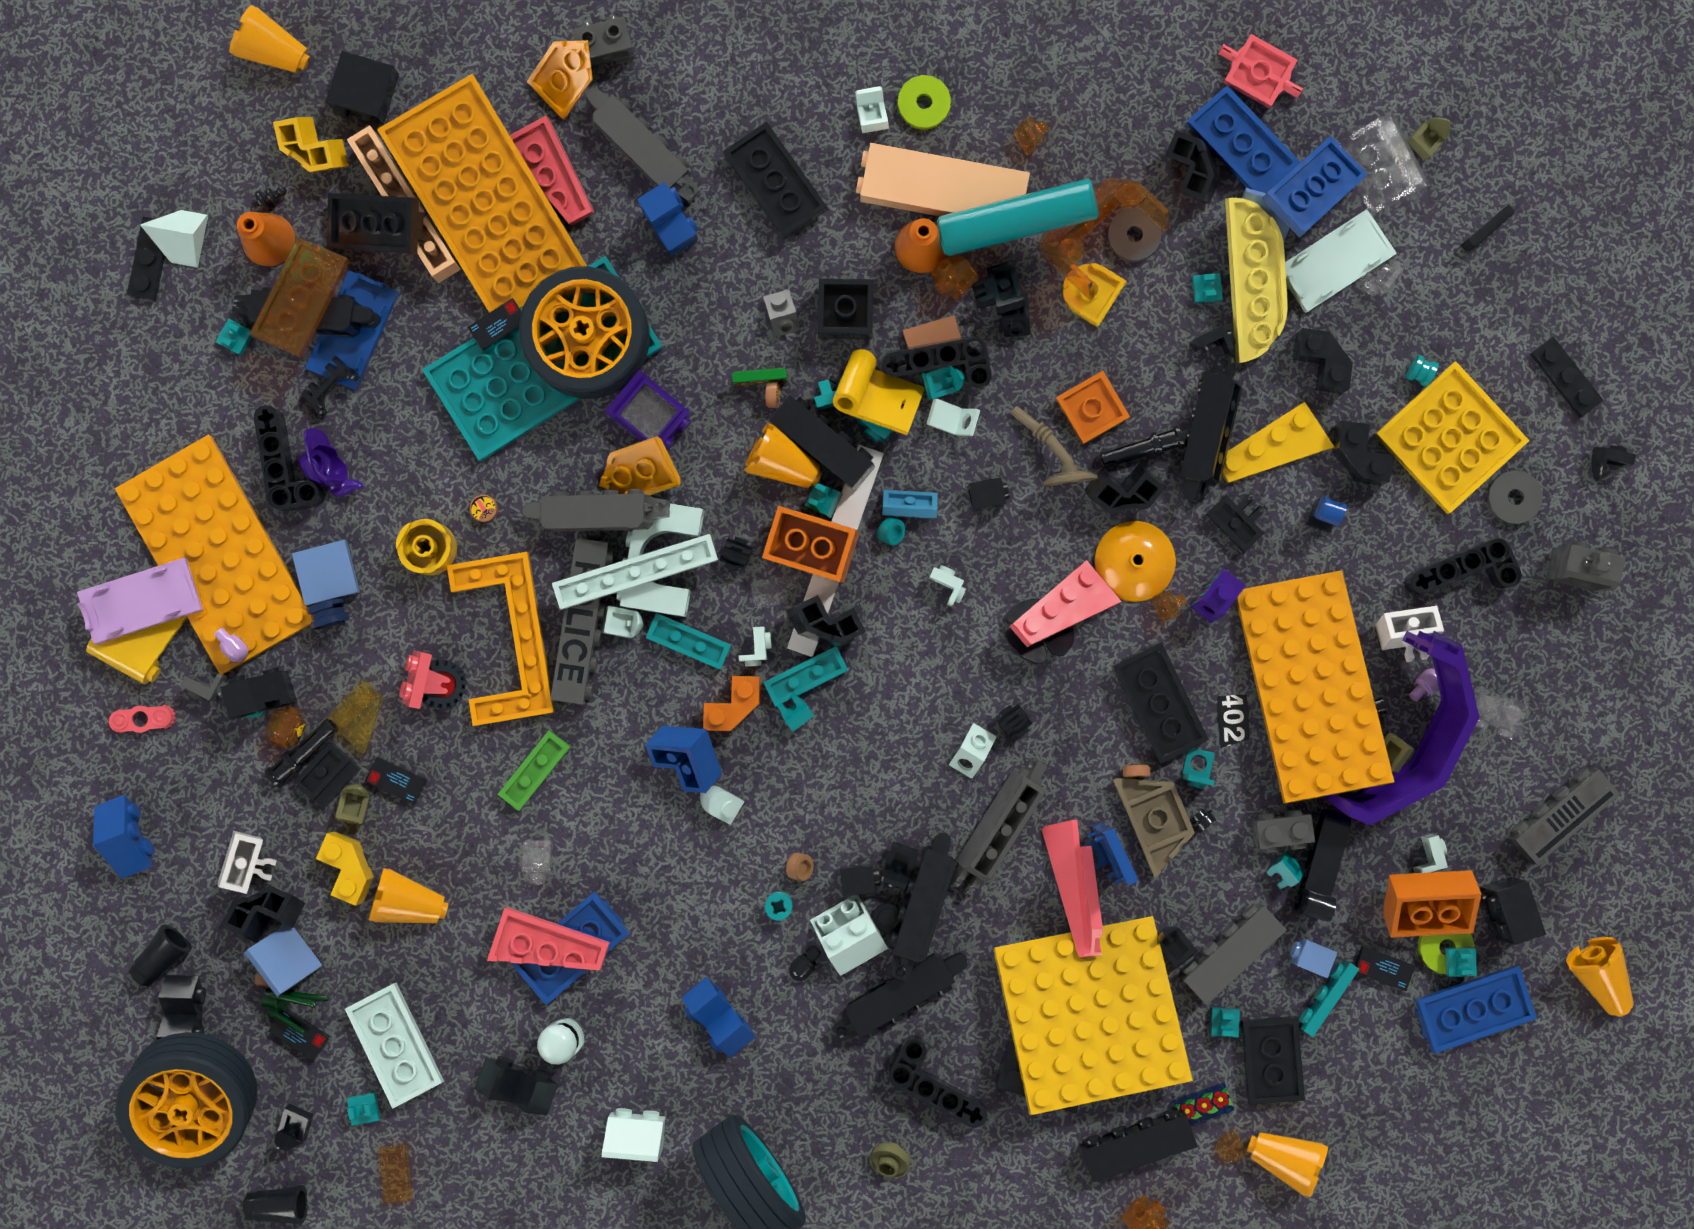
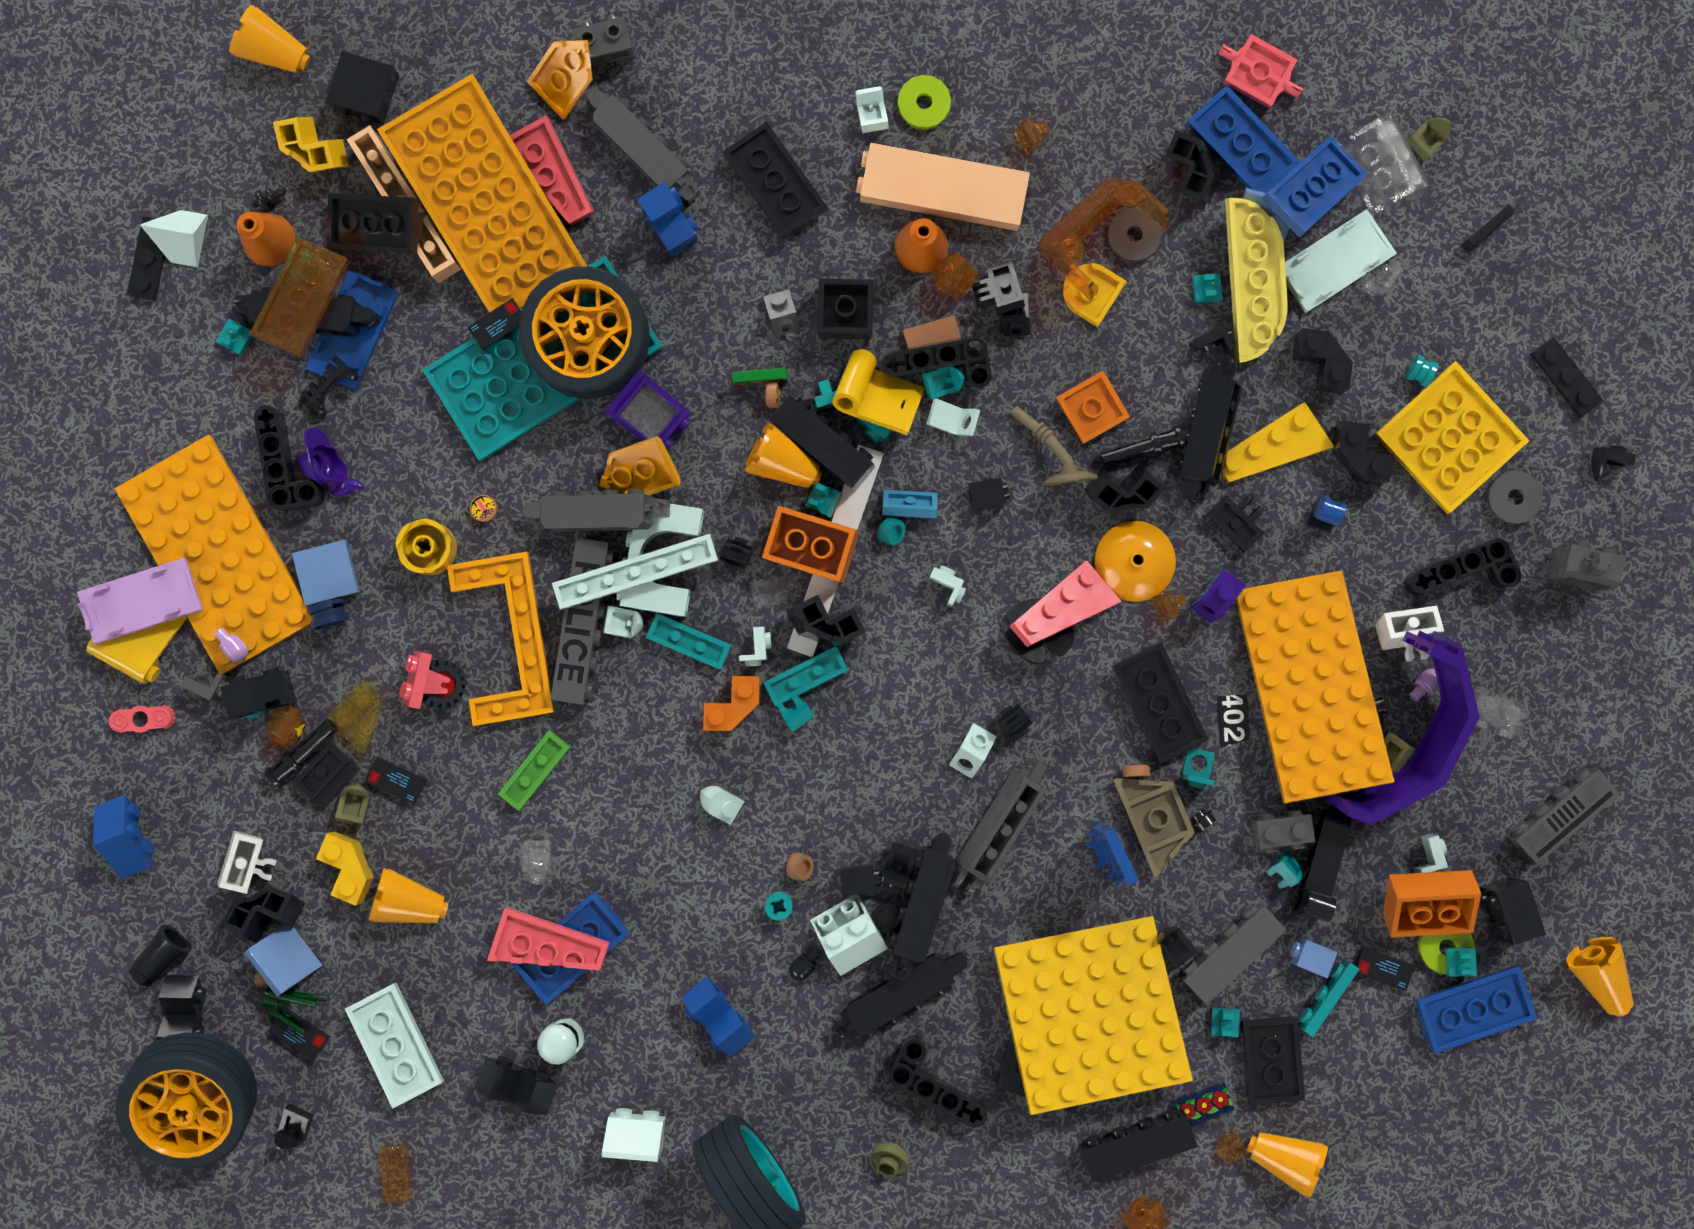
(277, 1205): black plant -> none
(363, 1108): teal tile -> none
(688, 753): blue brick -> none
(1018, 217): teal cylinder -> none
(1077, 885): coral wedge -> none

